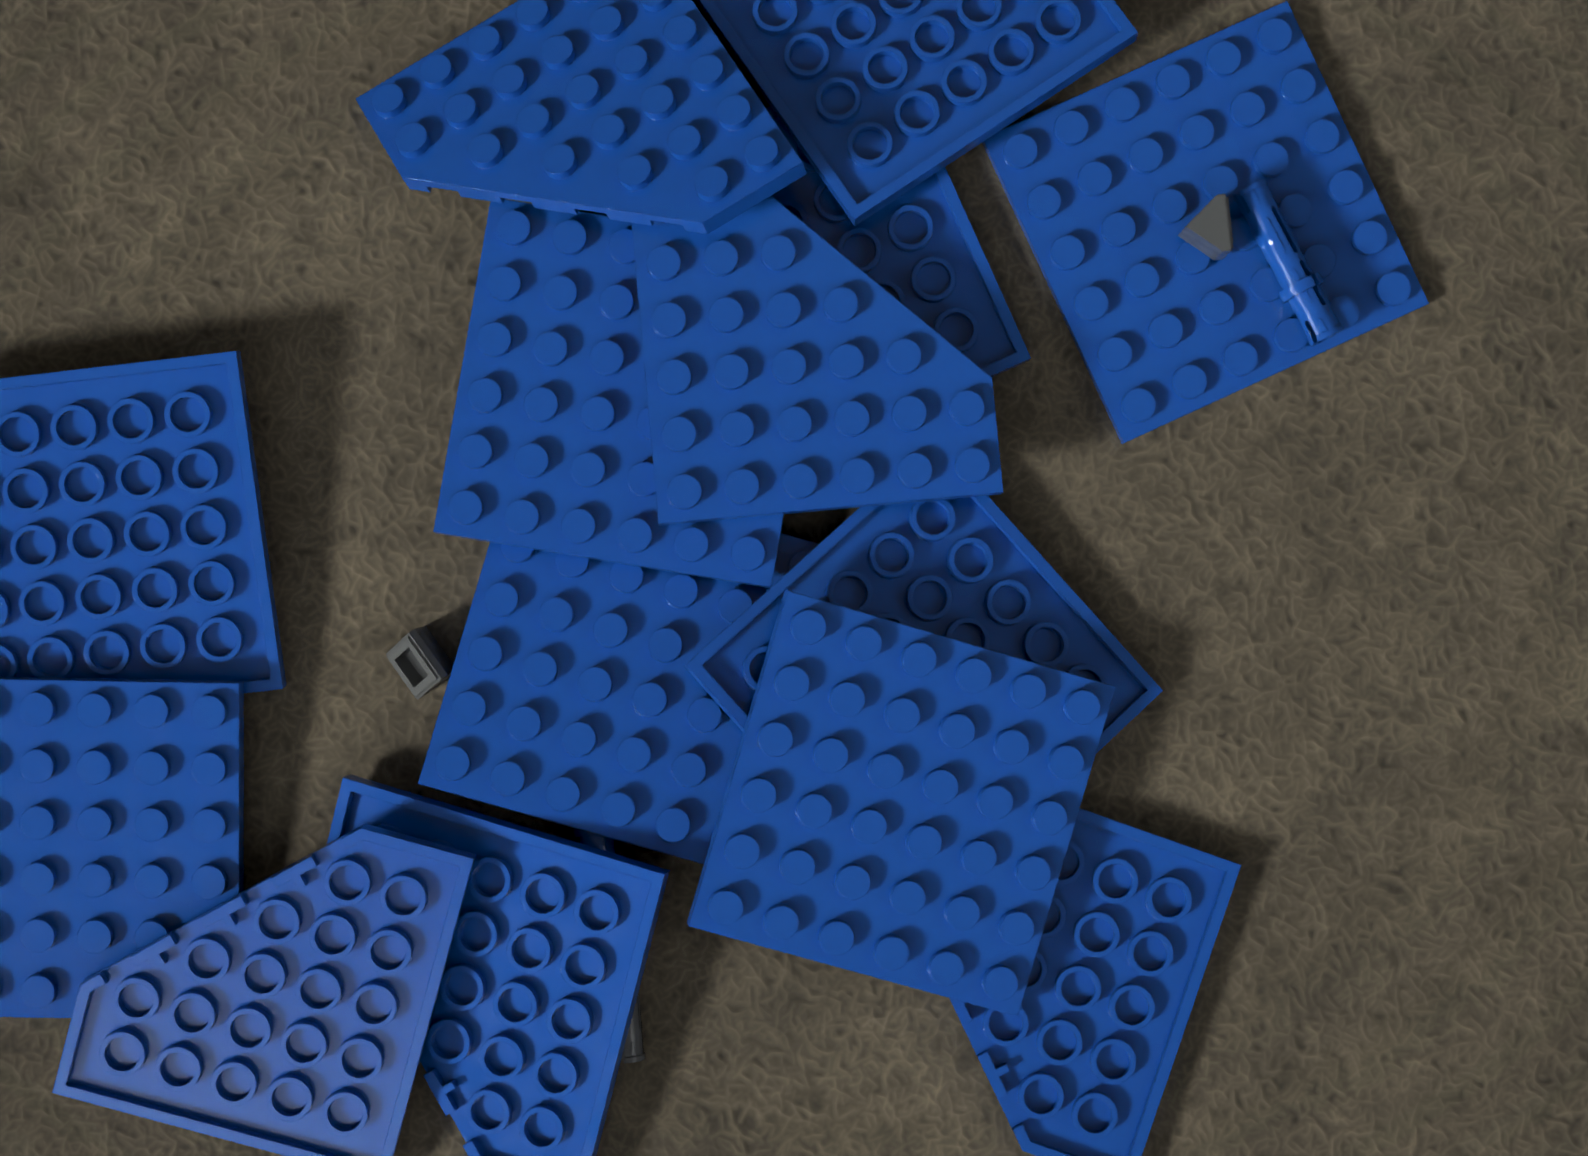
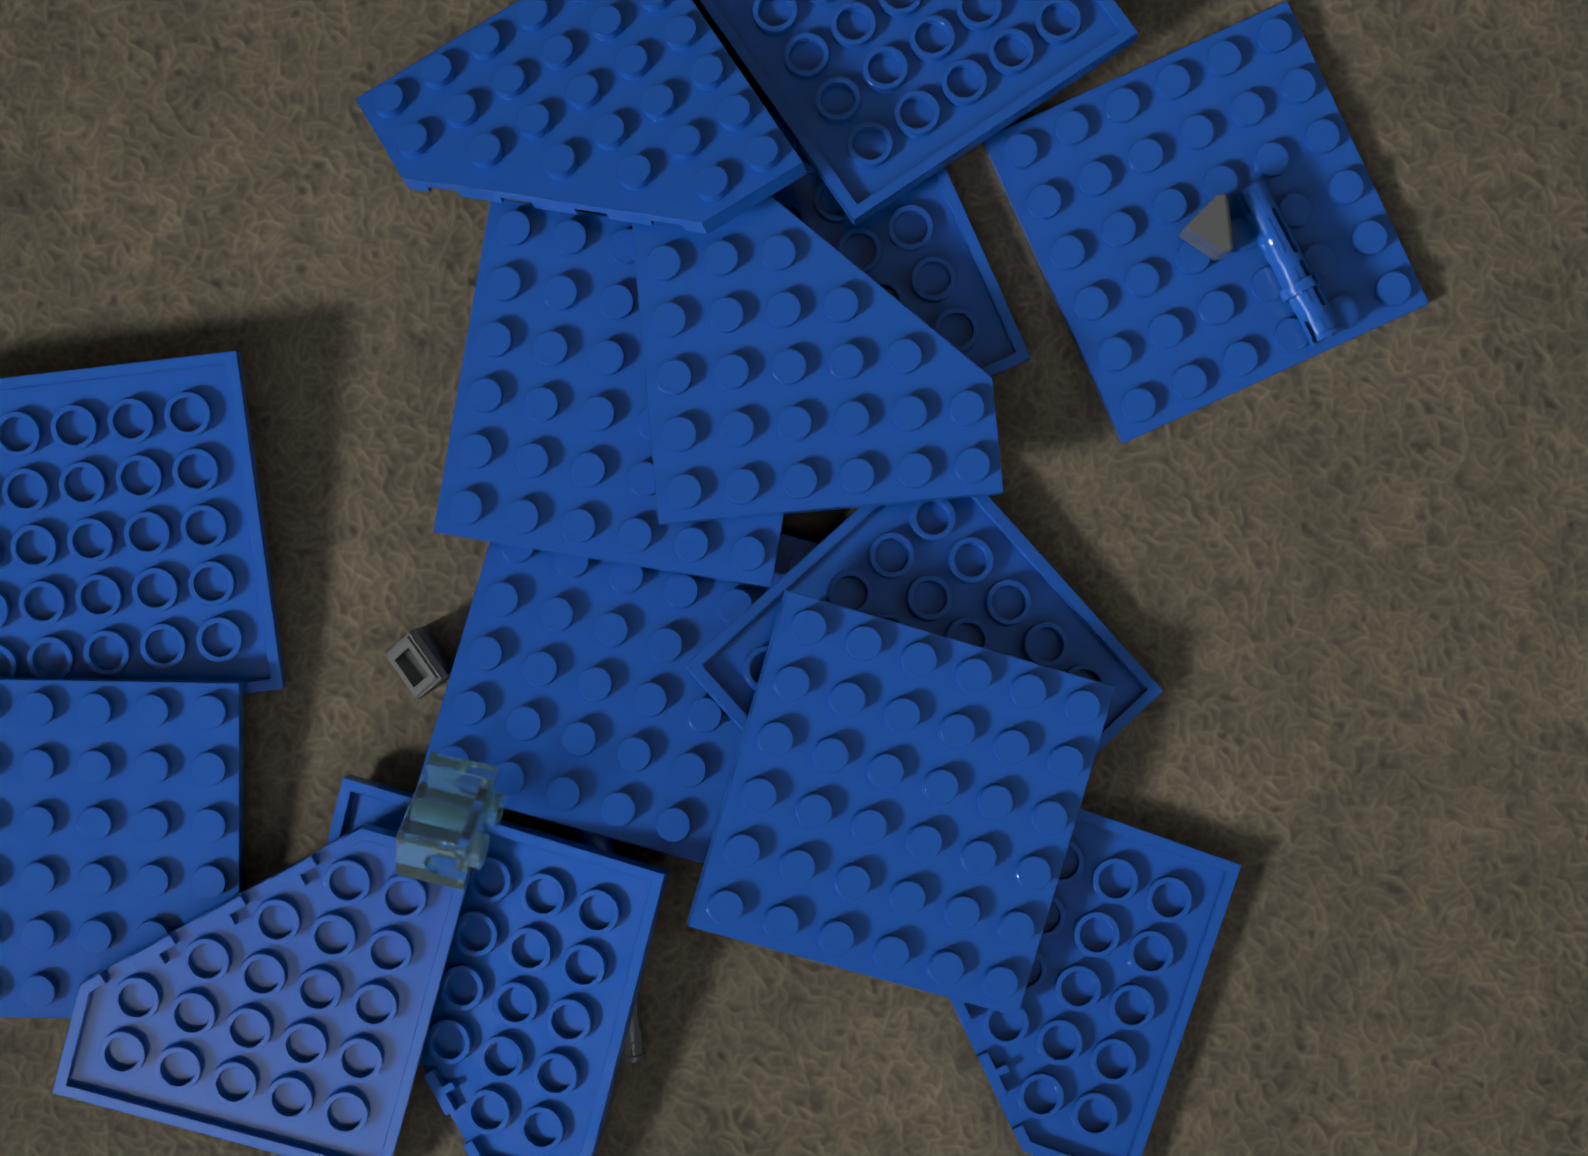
(448, 821): none -> clear light blue brick

